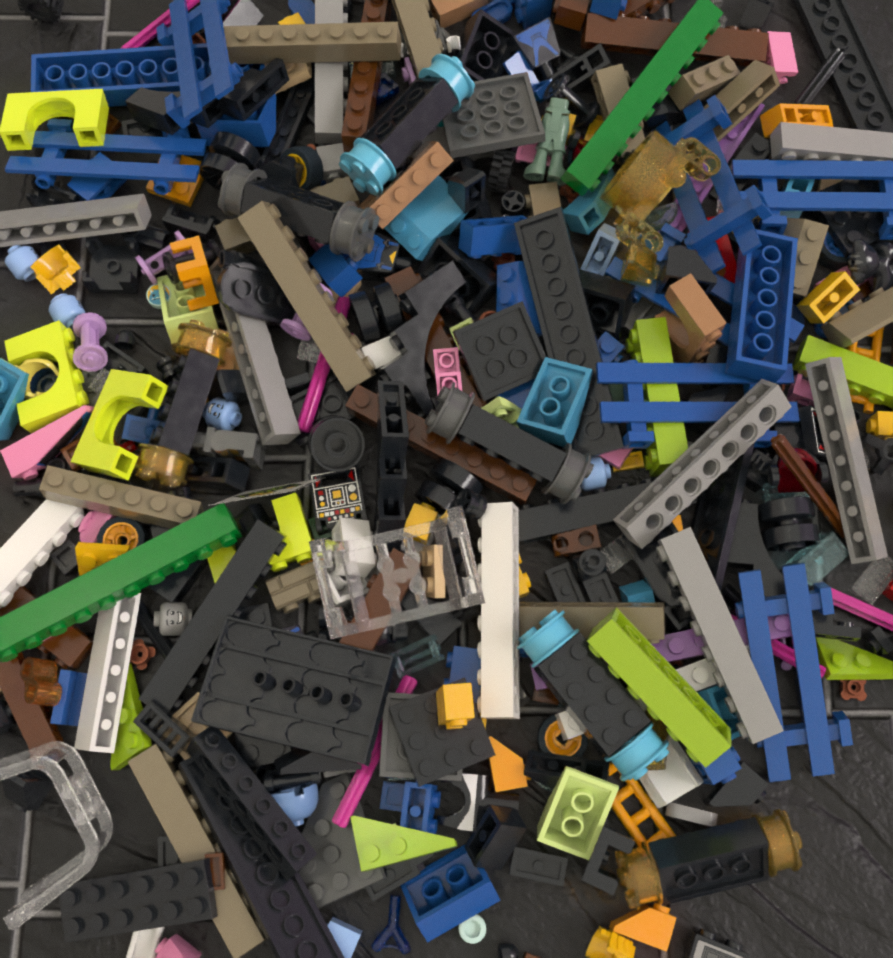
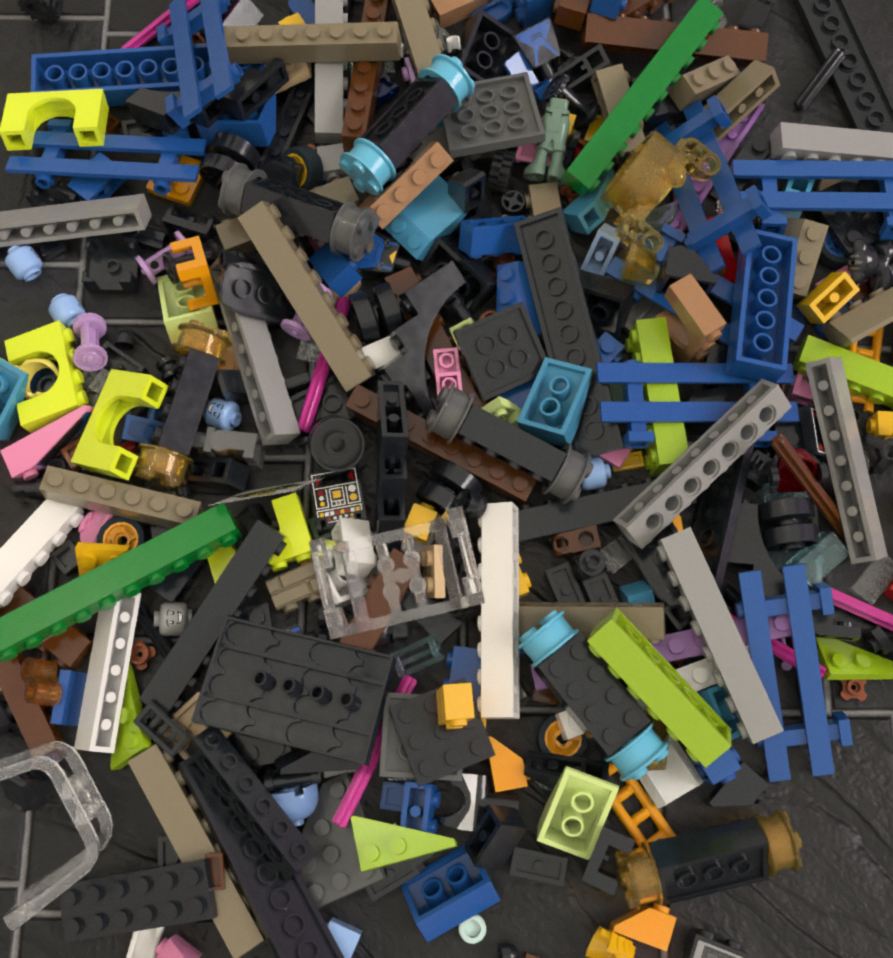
(55, 269): yellow hair -> none
(153, 296): tile -> none
(392, 929): clear blue piece -> none
(691, 814): light grey beam -> none
(781, 55): bright pink hinge -> none
(795, 113): light orange slope -> none

